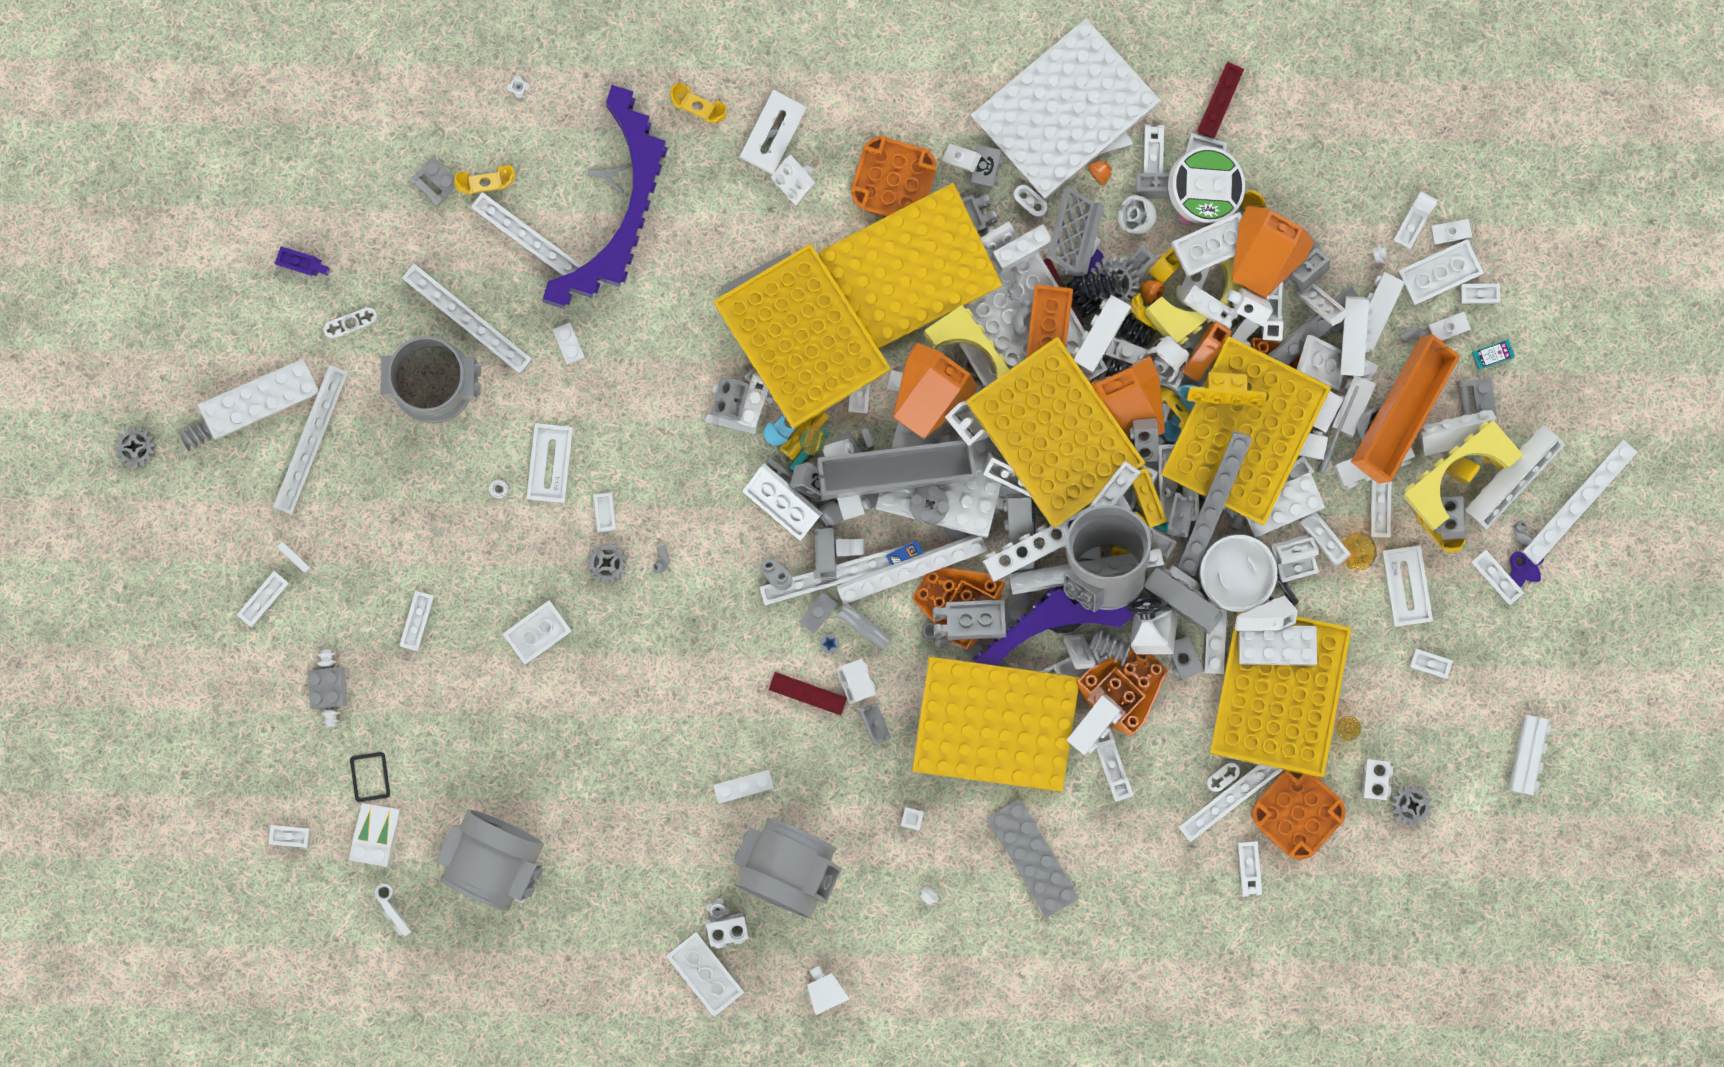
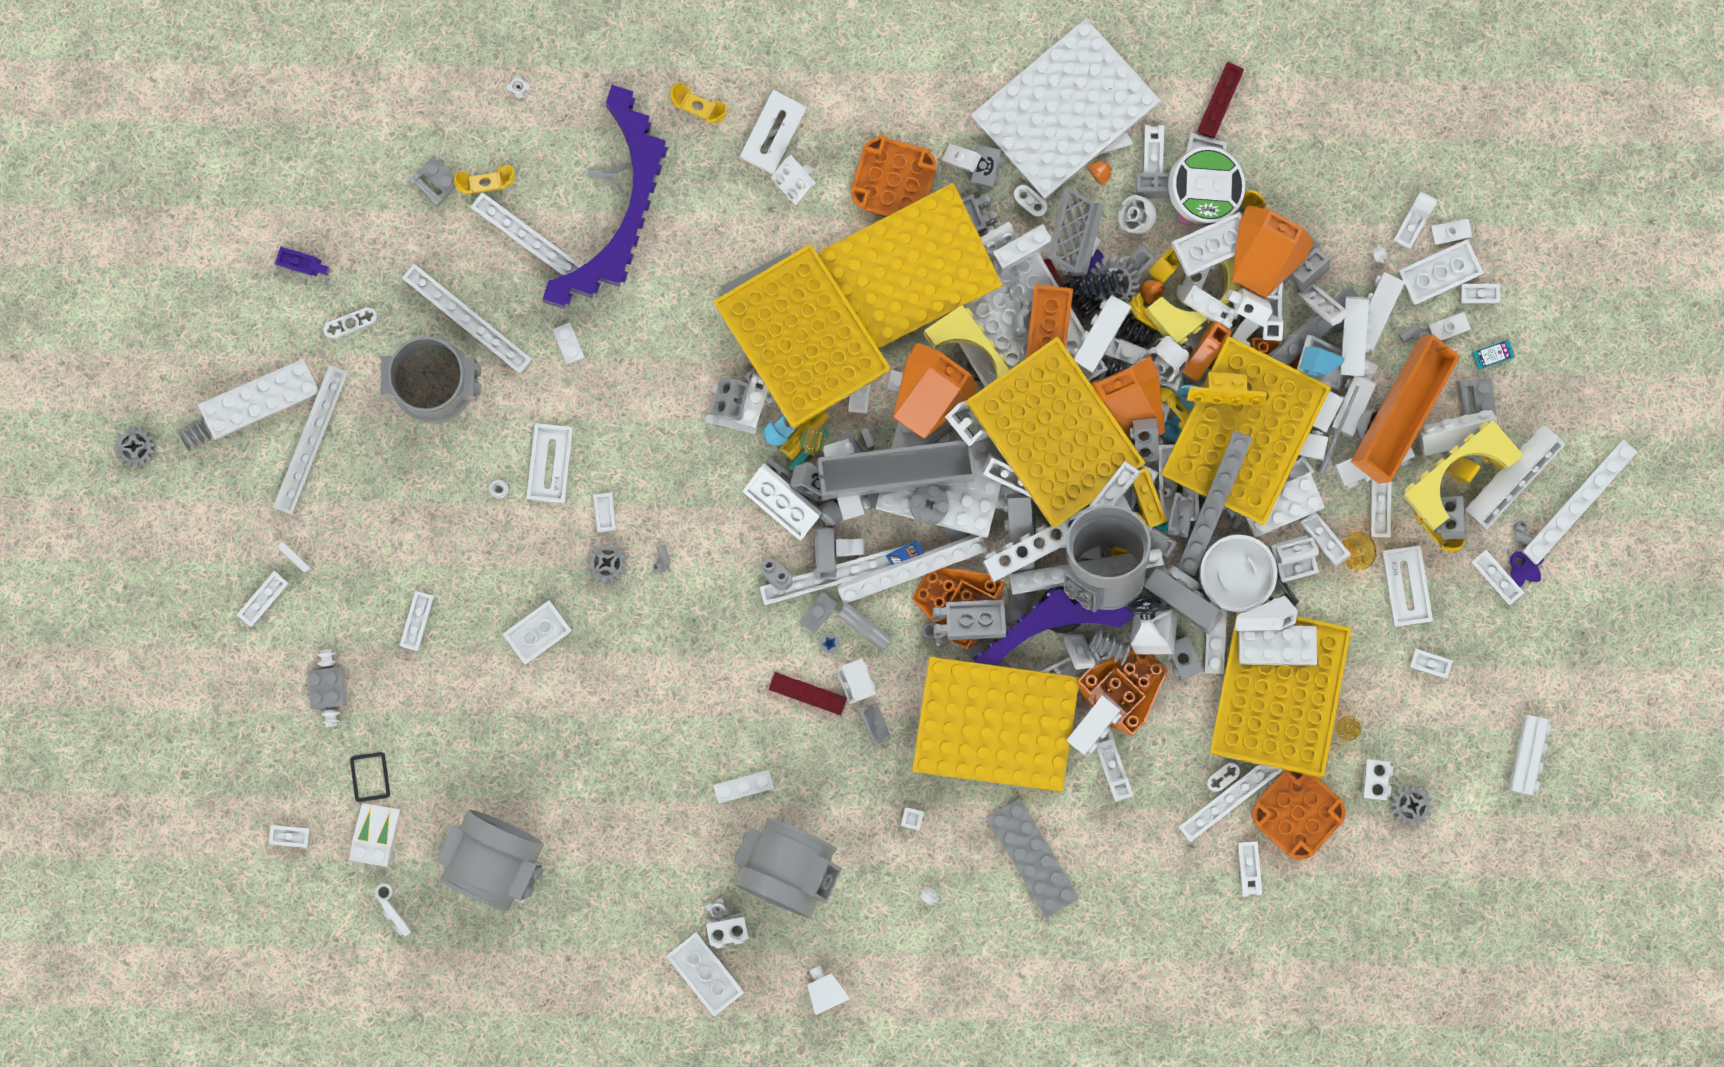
(1319, 361): none -> medium azure slope

